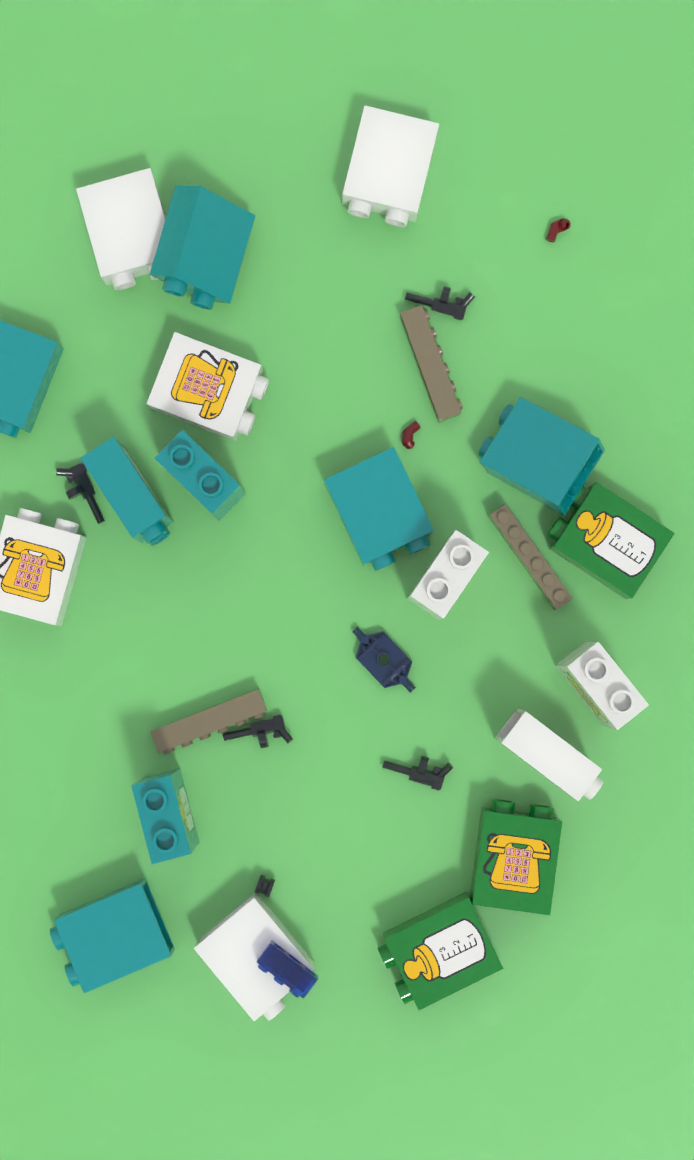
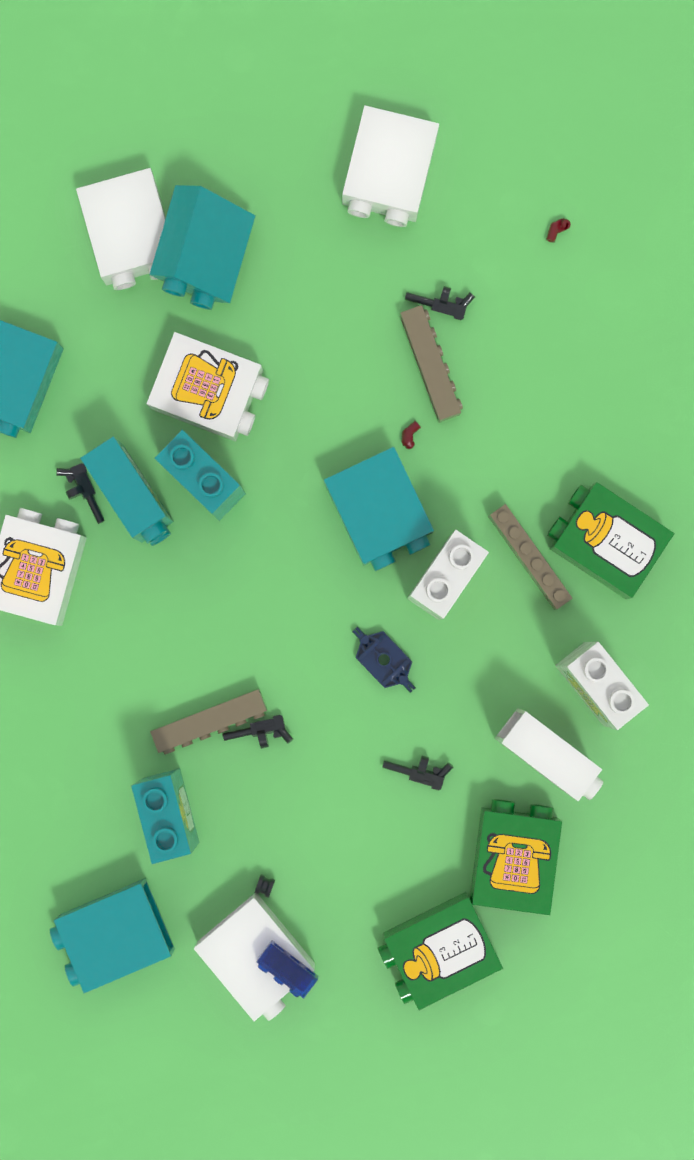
(541, 455): teal brick -> none

